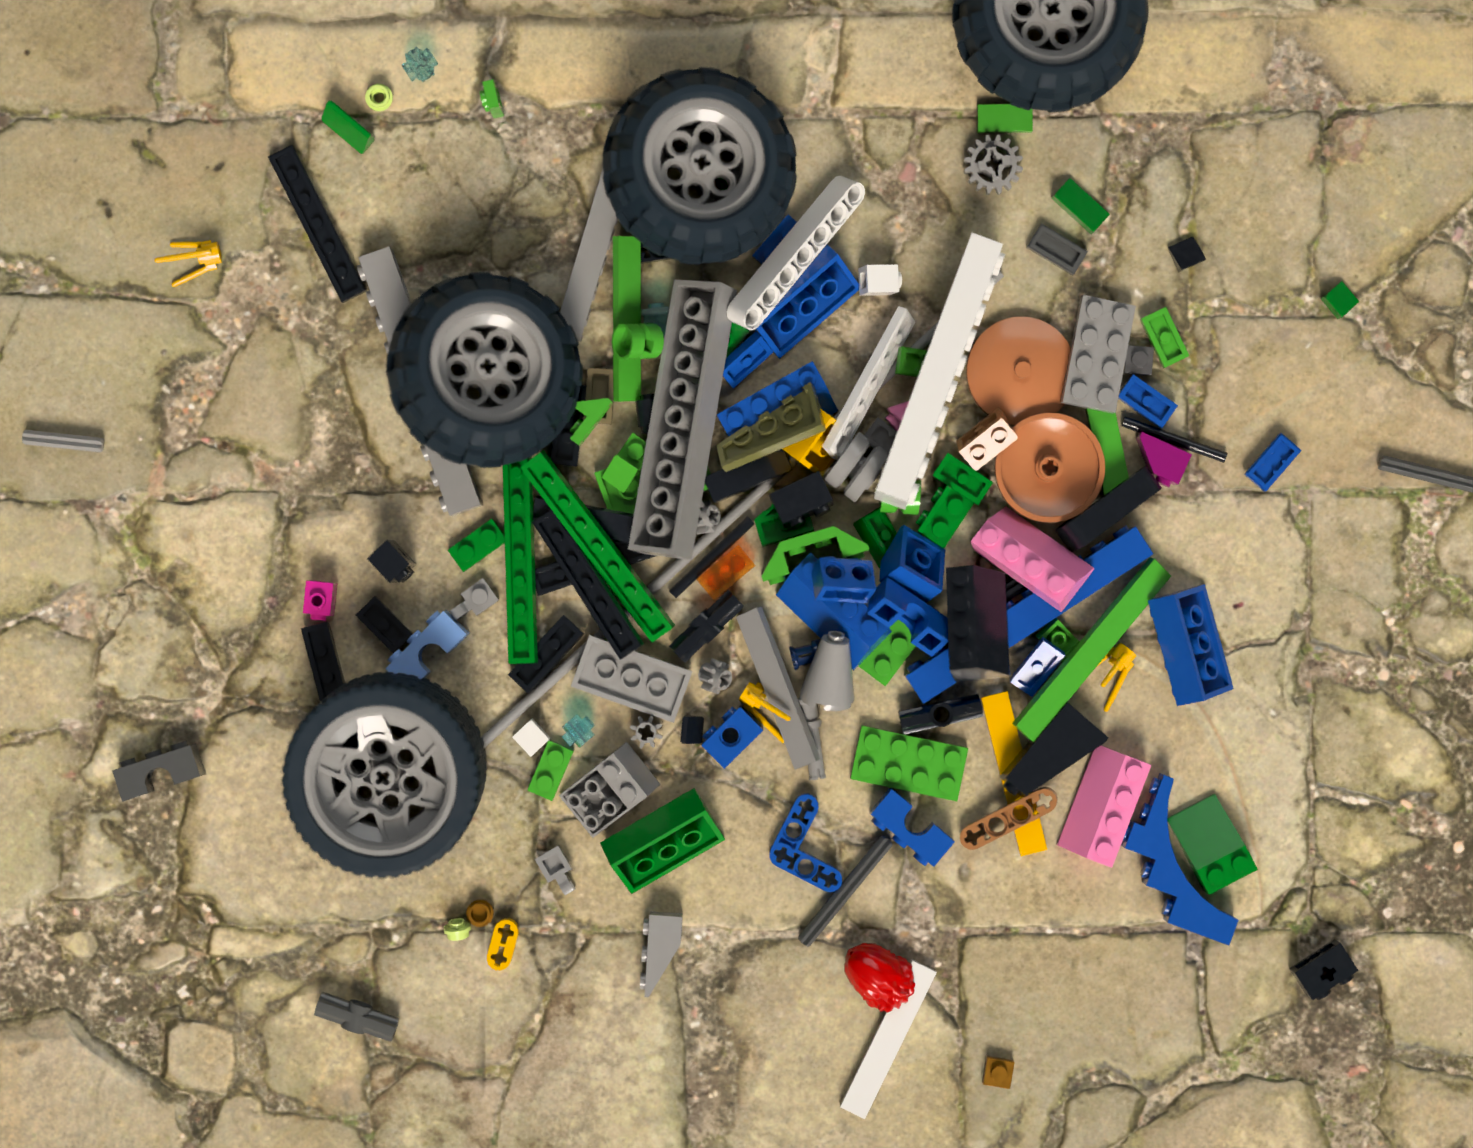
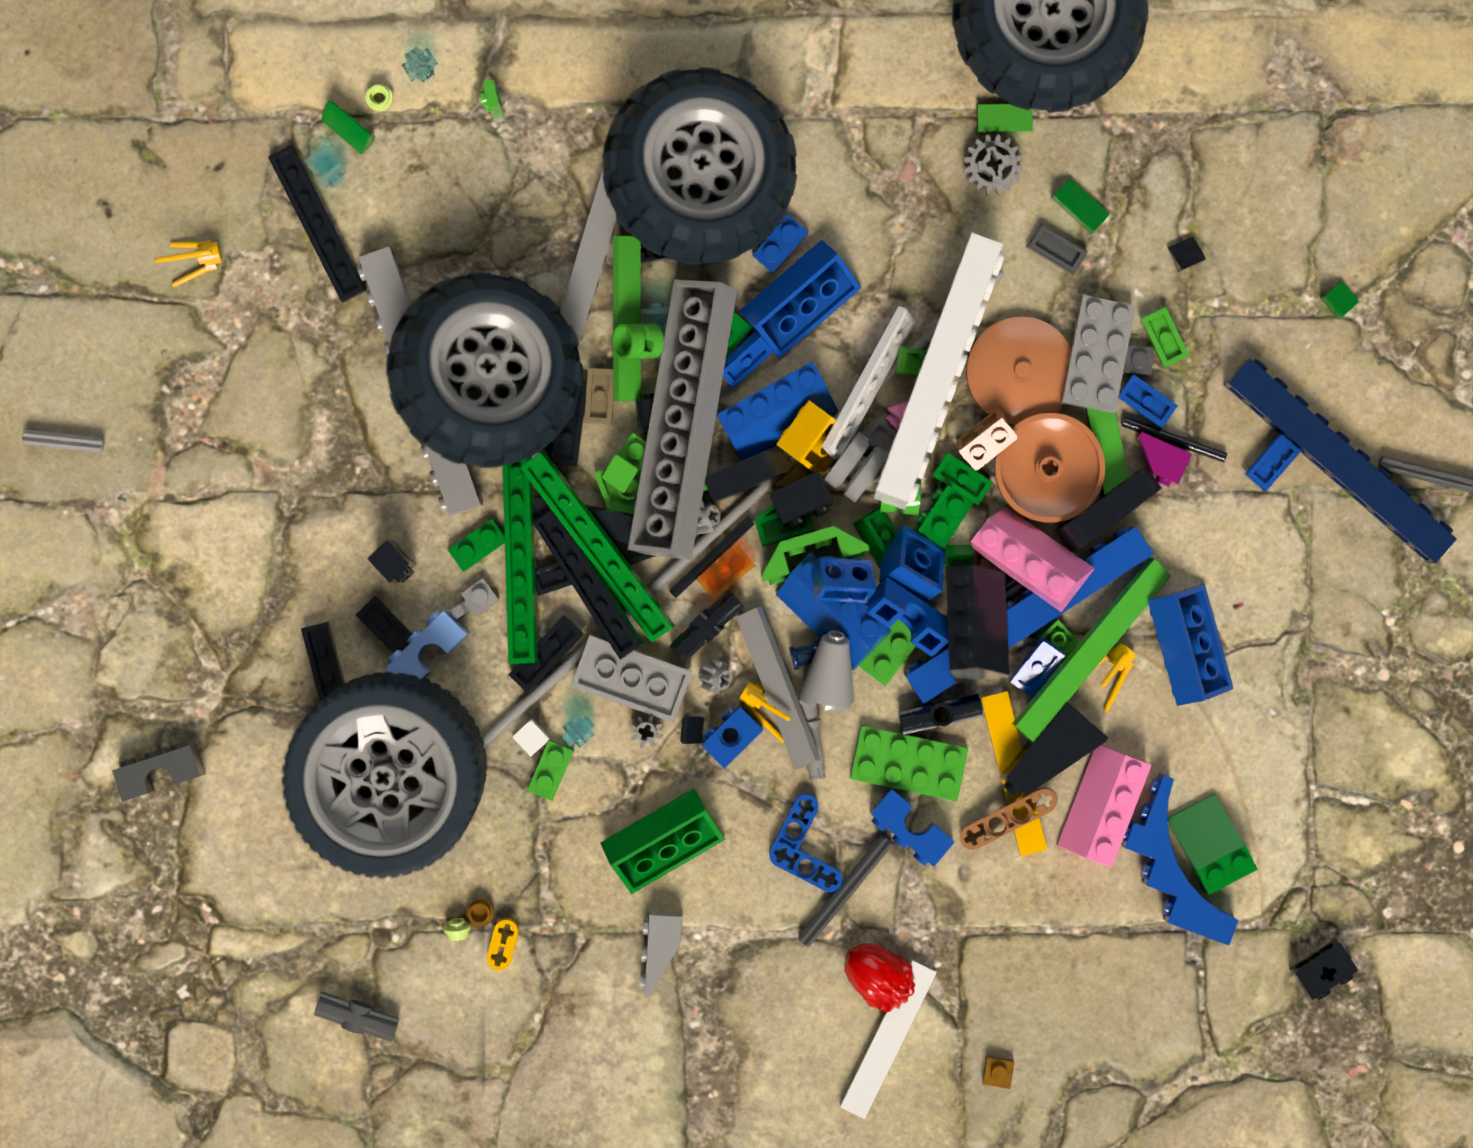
(320, 599): dark pink brick -> none
(326, 167): none -> clear light blue bracket
(554, 866): light grey plate -> none
(594, 412): bright green slope -> none
(609, 790): light grey slope -> none
(788, 424): olive wing -> none
(795, 252): white beam -> none
(879, 280): white brick -> none
(958, 556): none -> green slope
(1340, 461): none -> dark blue brick

